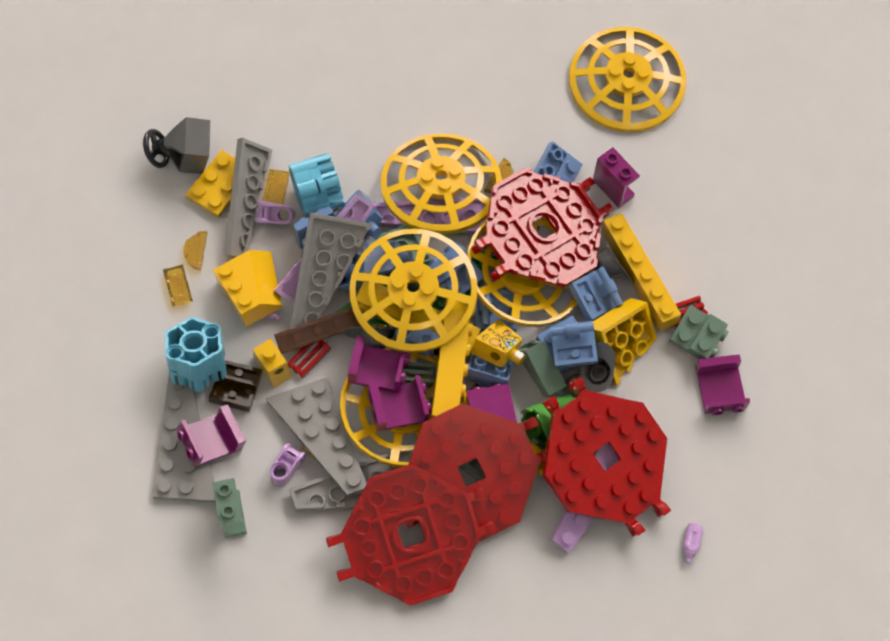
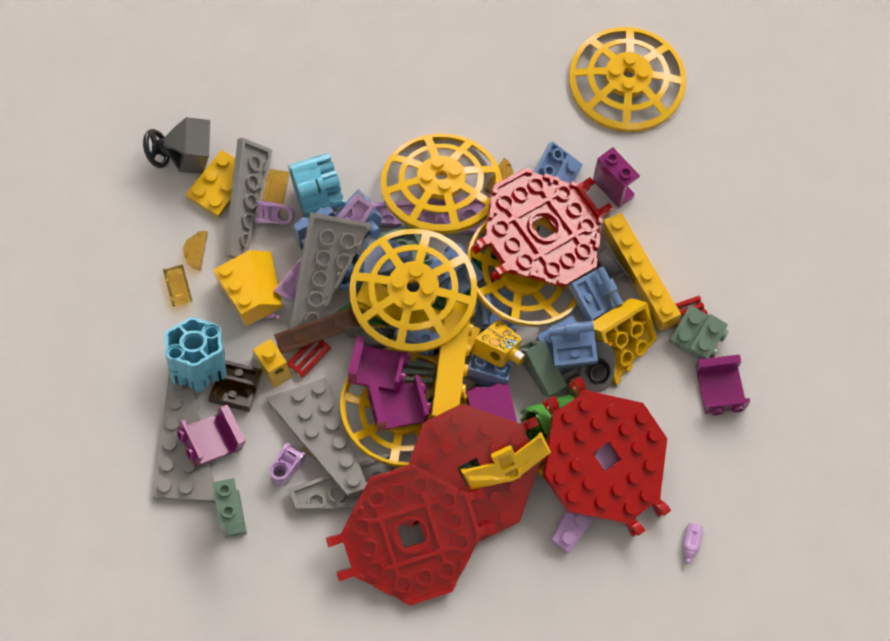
(507, 464): none -> yellow plate

